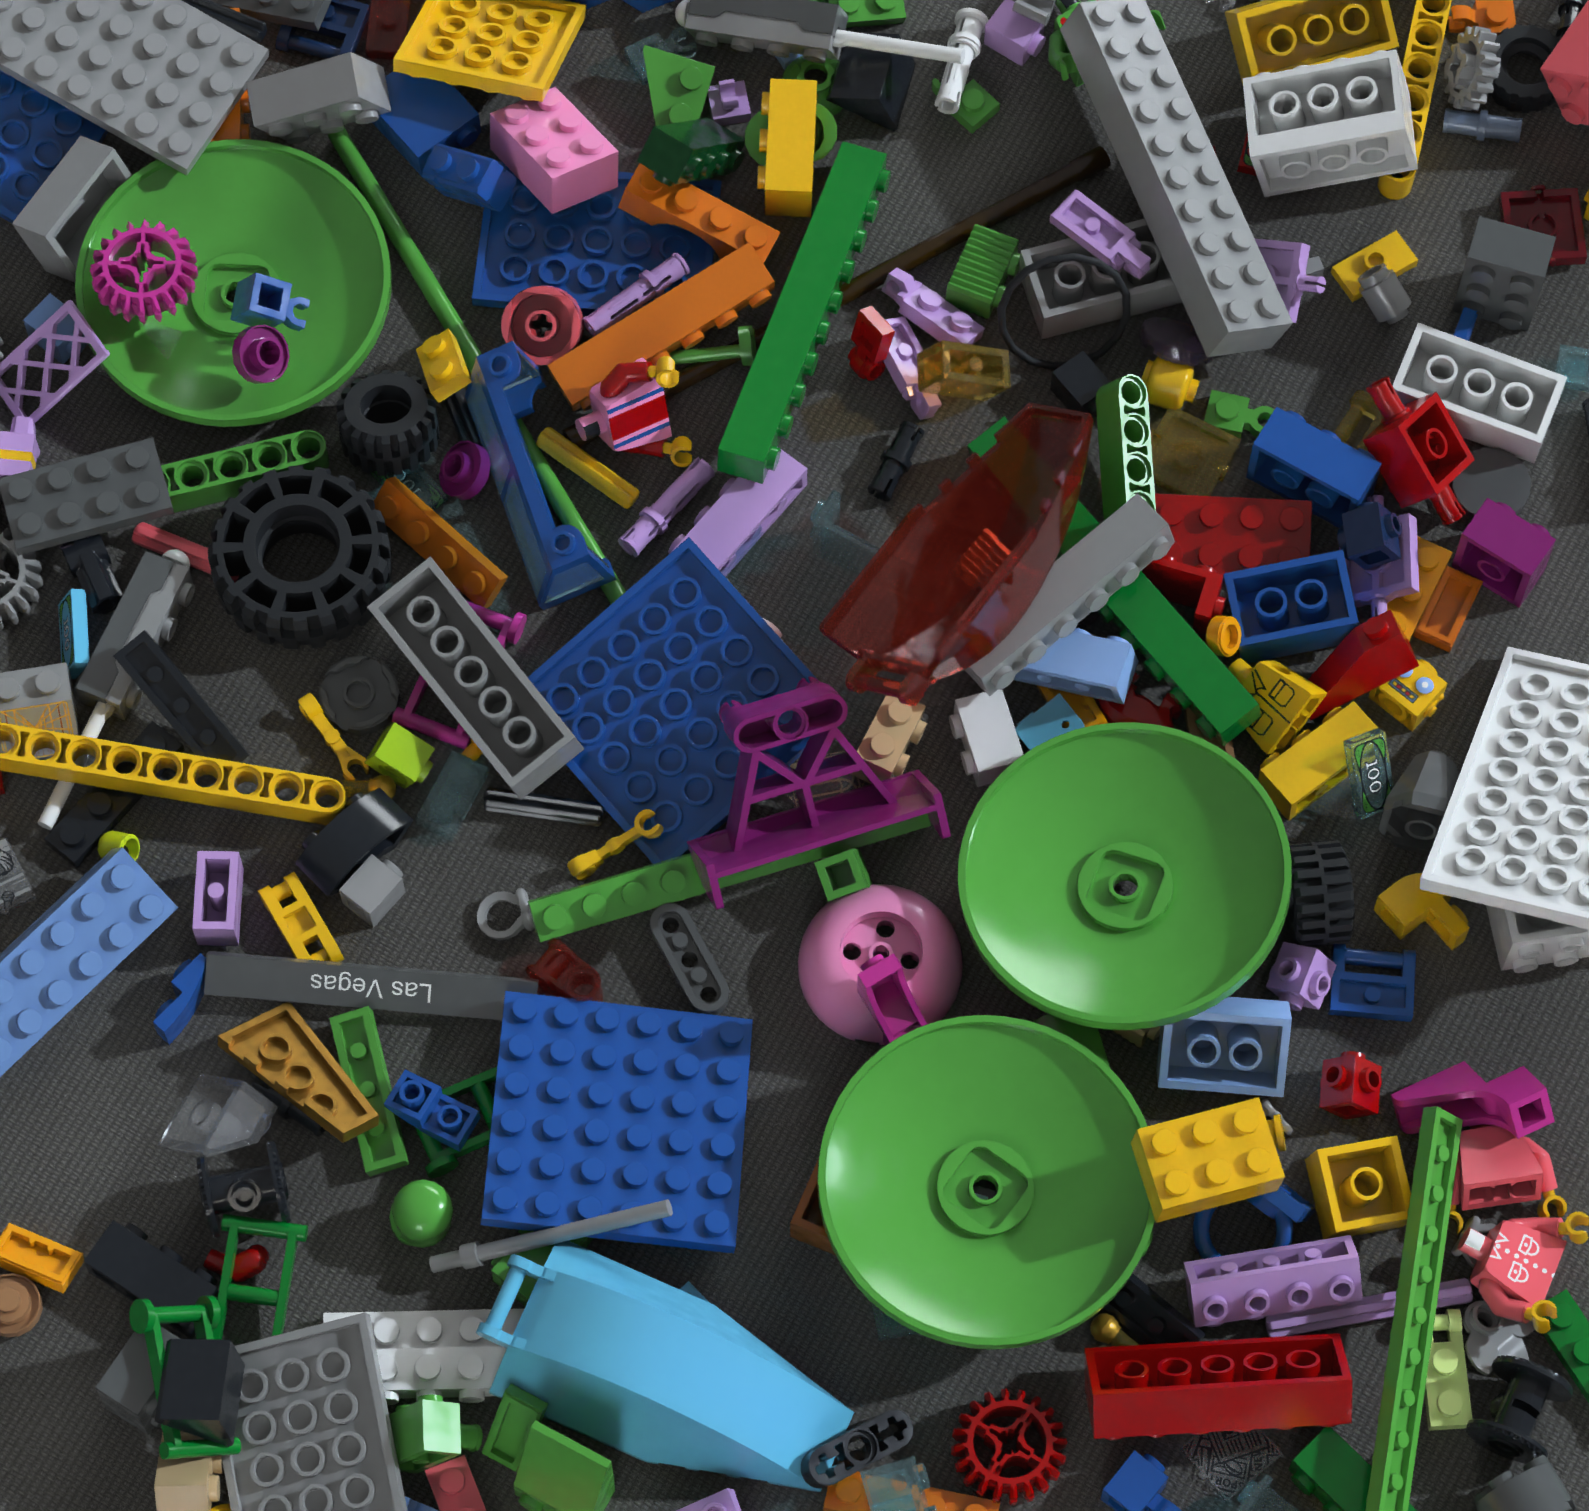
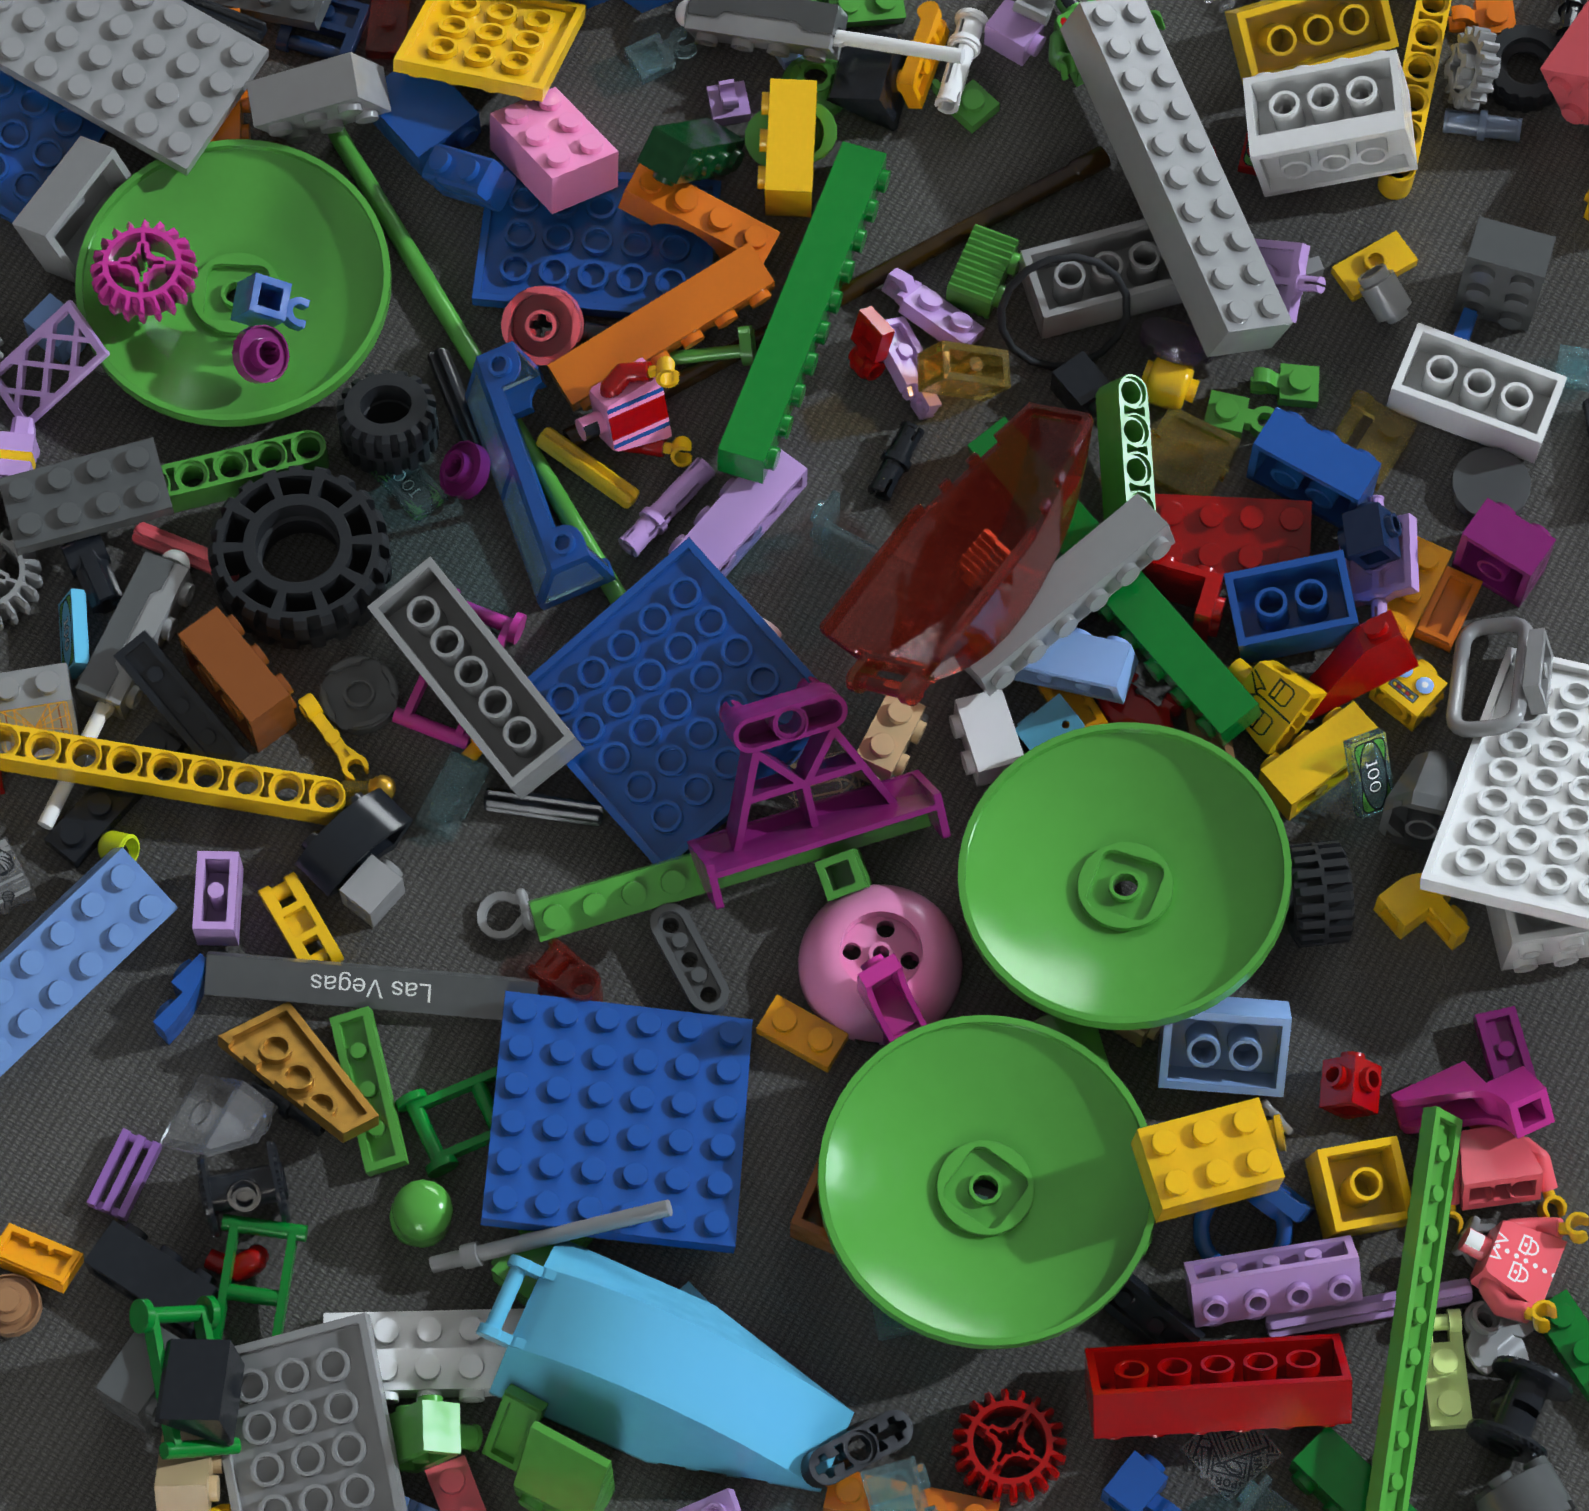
(139, 1142): none -> medium lavender tile
(239, 678): none -> dark orange brick
(401, 756): lime brick -> none
(431, 1111): blue slope -> none
(434, 537): orange plate -> none
(443, 365): yellow plate -> none
(586, 864): yellow piece -> none
(648, 286): lavender pin -> none
(676, 85): bright green wing -> none
(802, 1033): none -> light orange plate
(917, 72): none -> light orange plate
(1100, 234): lavender hinge -> none
(1107, 1330): pearl gold piece -> none
(1223, 635): light orange tile -> none
(1292, 384): none -> bright green plate
(1301, 976): lavender brick -> none
(1372, 994): blue plate -> none
(1418, 450): red brick -> none
(1502, 1041): none -> magenta plate
(1530, 678): none -> light grey bar
(1552, 213): dark red plate -> none

